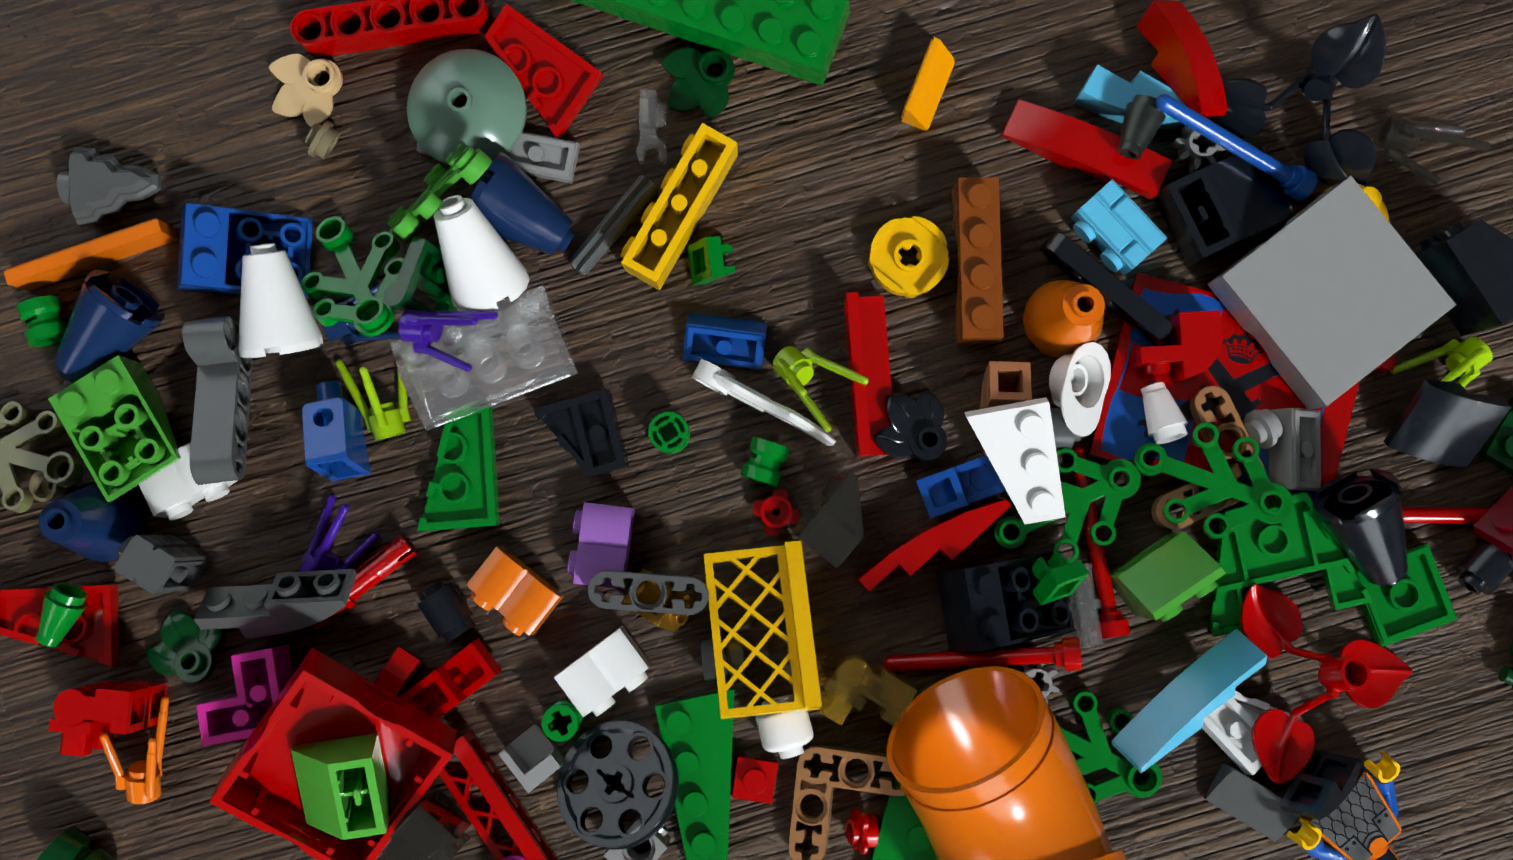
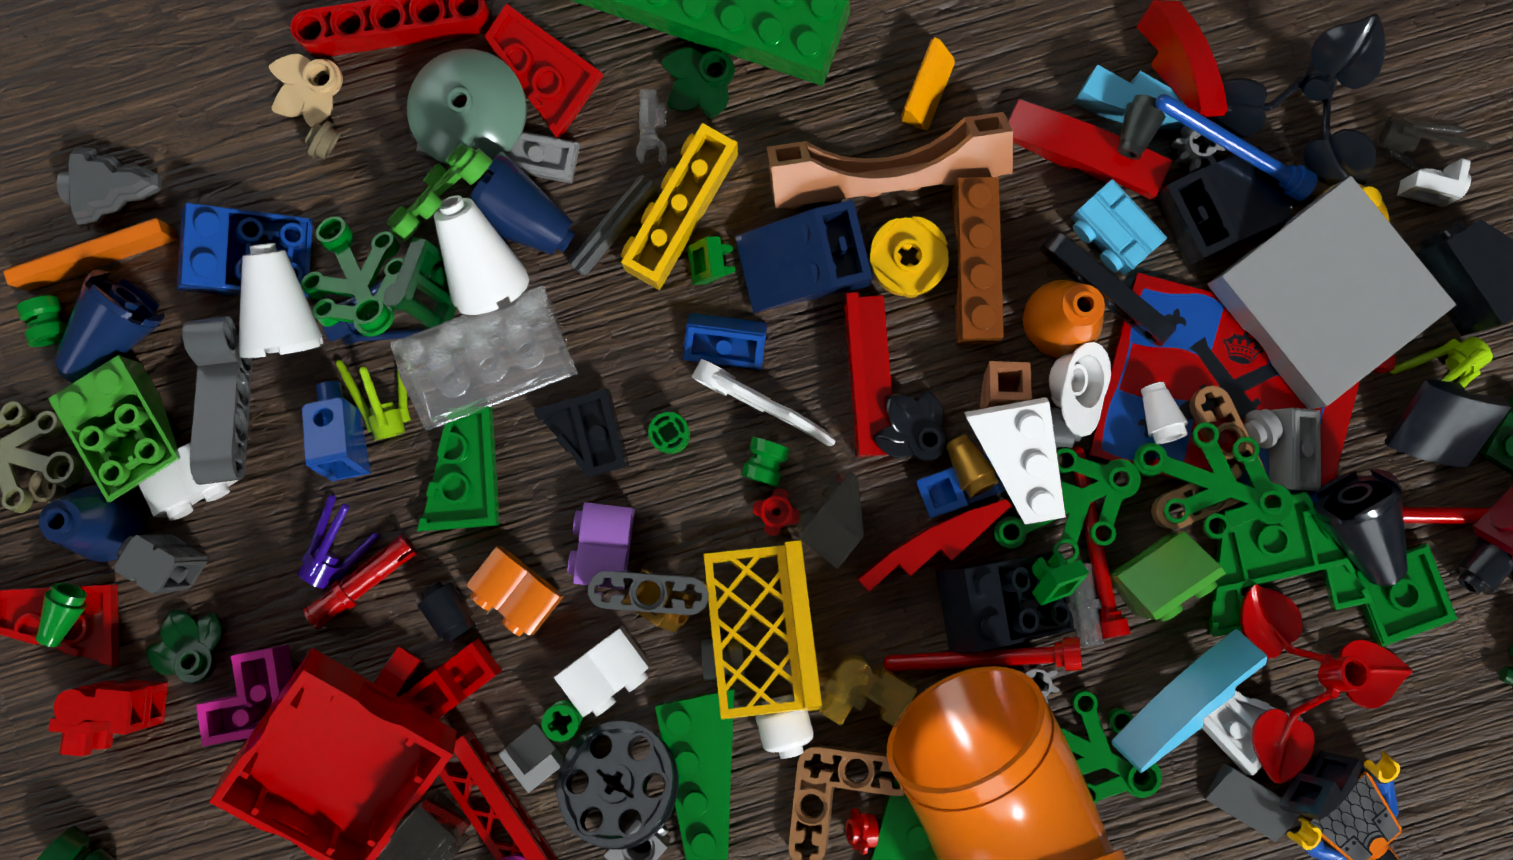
(143, 778): orange plant -> none
(277, 608): dark grey slope -> none
(344, 786): bright green slope -> none
(427, 327): dark purple plant -> none
(755, 779): red plate -> none
(797, 371): lime plant -> none
(804, 257): none -> dark blue slope
(970, 149): none -> nougat arch
(971, 466): none -> pearl gold cone
(1192, 346): red brick -> none
(1436, 186): none -> white bracket

